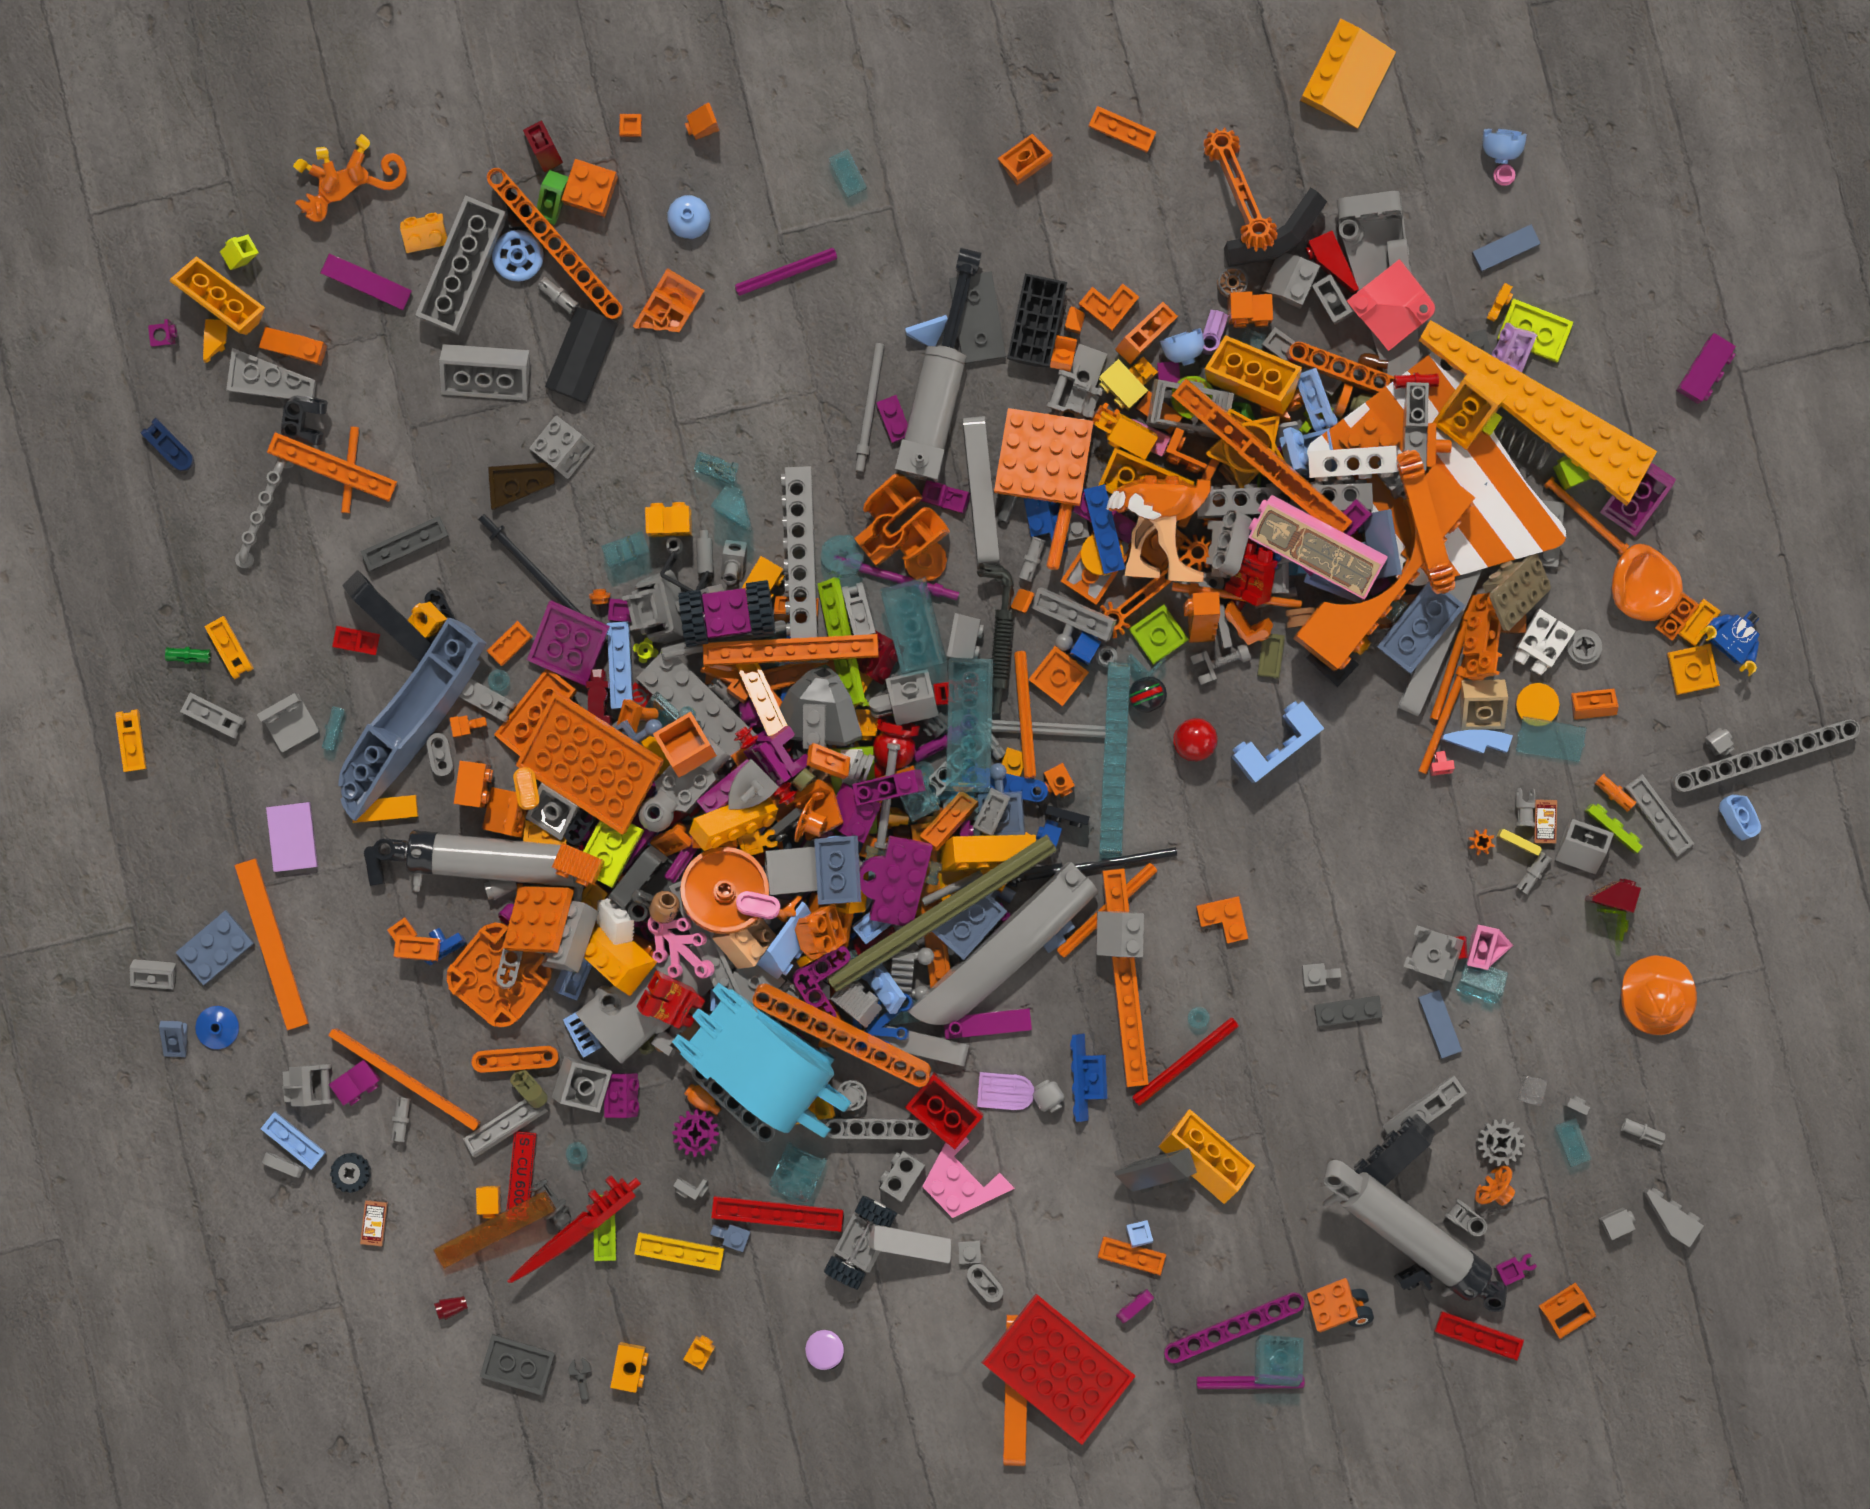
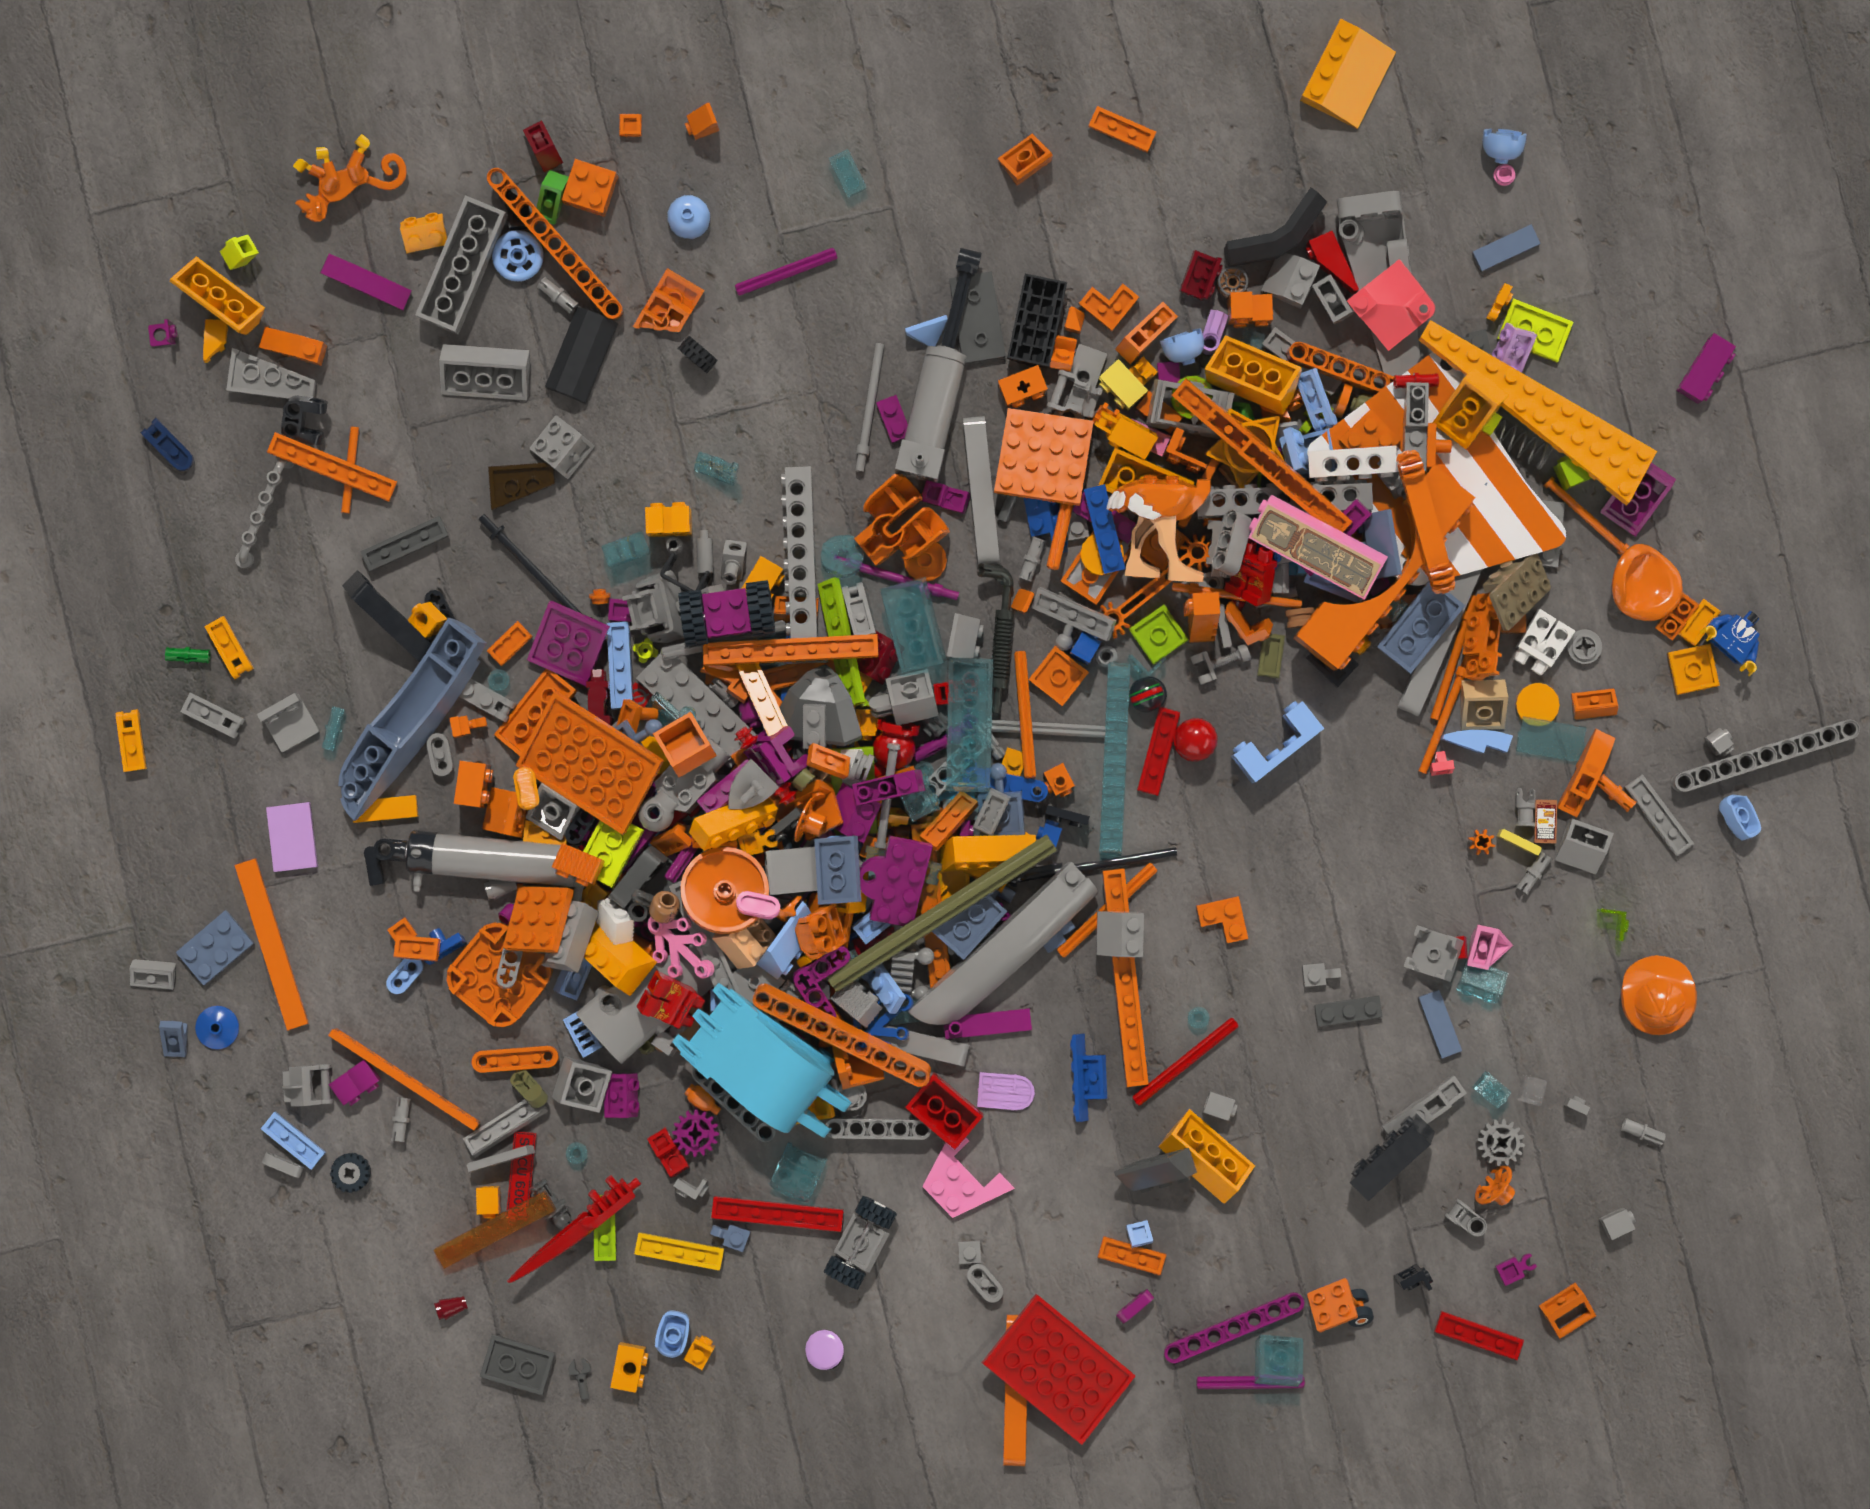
(355, 640): red slope -> none
(374, 1223): tile -> none
(405, 975): none -> light blue plate
(500, 1158): none -> light grey tile
(668, 1152): none -> red slope
(672, 1333): none -> light blue piece
(697, 354): none -> black tyre
(733, 506): clear light blue slope -> none
(854, 1070): none -> orange bracket
(906, 1178): light grey brick -> none
(910, 1243): light grey slope -> none
(951, 888): light grey piece -> none
(1010, 385): none -> orange brick
(1048, 1096): light grey head -> none
(1158, 751): none -> red tile
(1201, 275): none -> dark red bracket
(1219, 1106): none -> light grey brick
(1240, 189): orange arm -> none
(1372, 361): reddish brown cylinder -> none
(1414, 1235): light grey piece -> none
(1491, 1090): none -> clear light blue bracket
(1573, 1142): clear light blue plate -> none
(1587, 773): none -> orange slope
(1617, 895): dark red slope -> none
(1629, 840): lime plate -> none
(1676, 1223): light grey slope -> none

